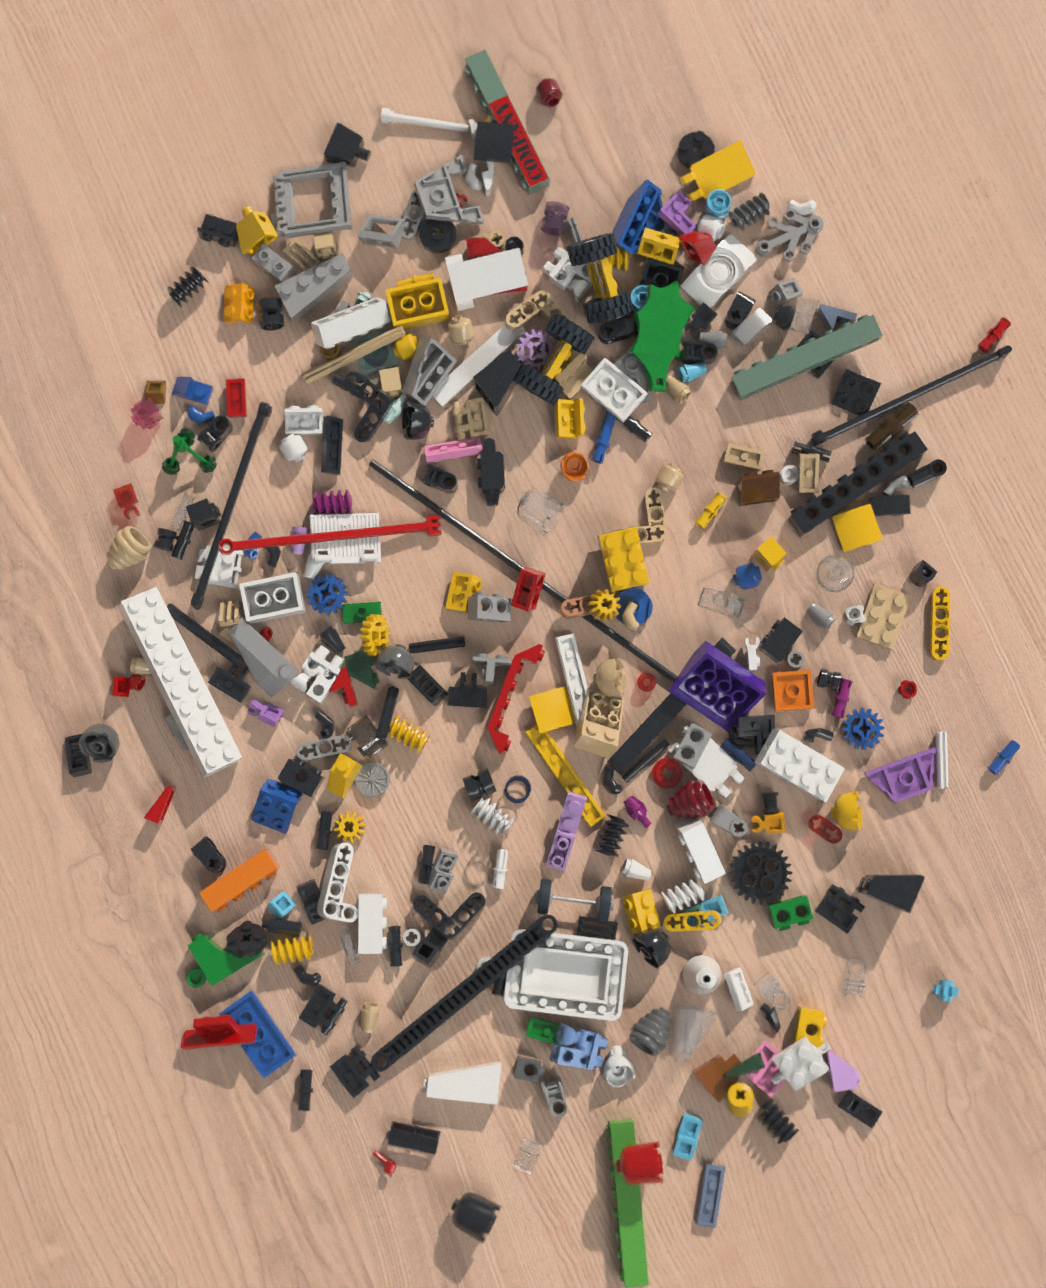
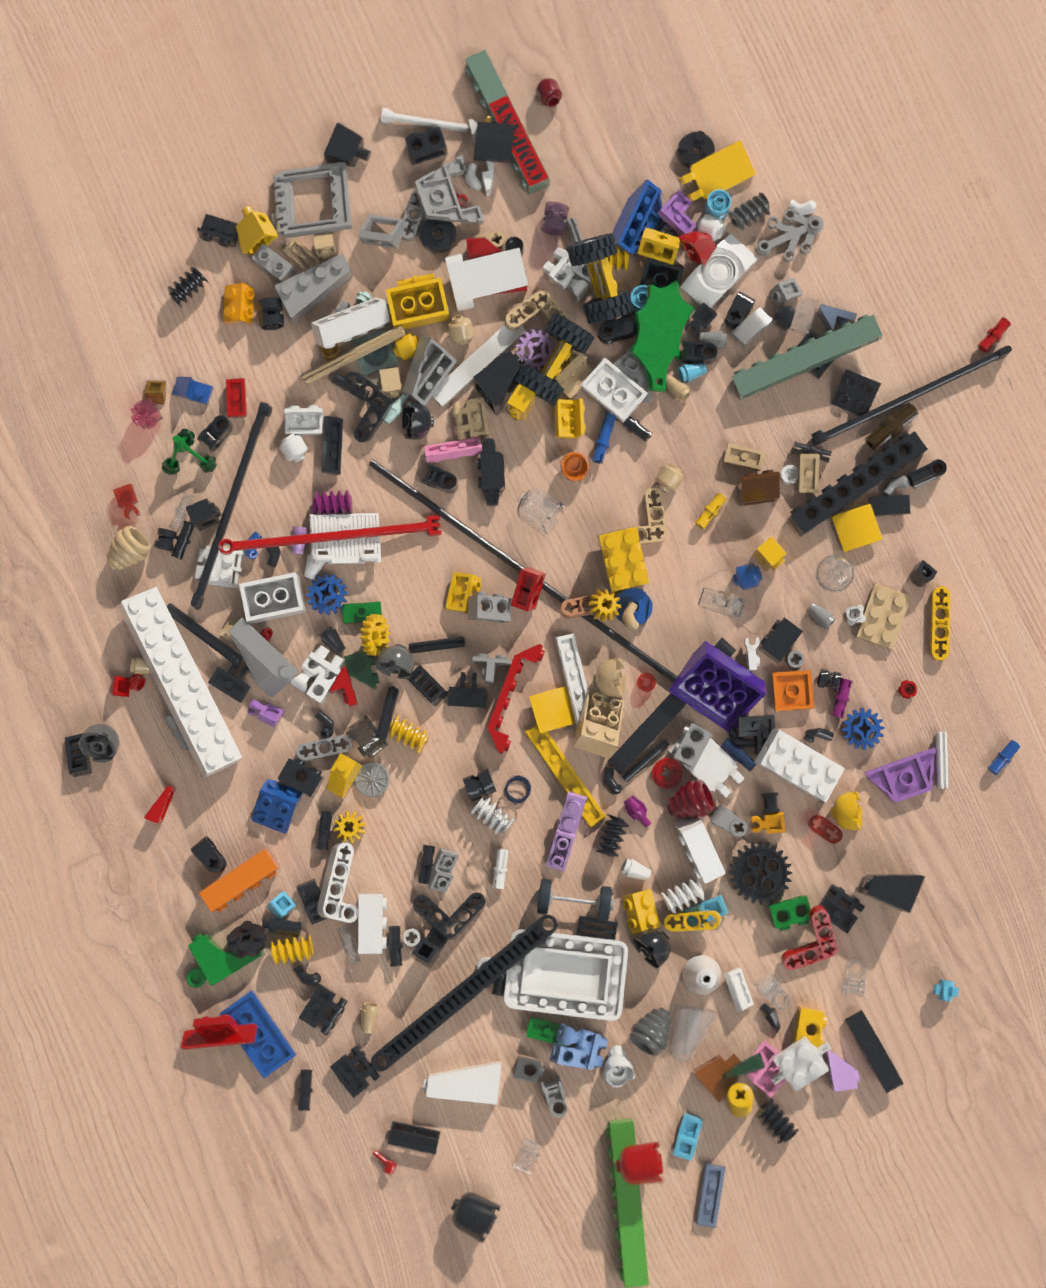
(199, 417): blue arm -> none
(229, 607): tan tile -> none
(428, 150): none -> black brick
(521, 403): none -> yellow brick
(817, 946): none -> red beam
(860, 1109): black slope -> none
(874, 1051): none -> black slope

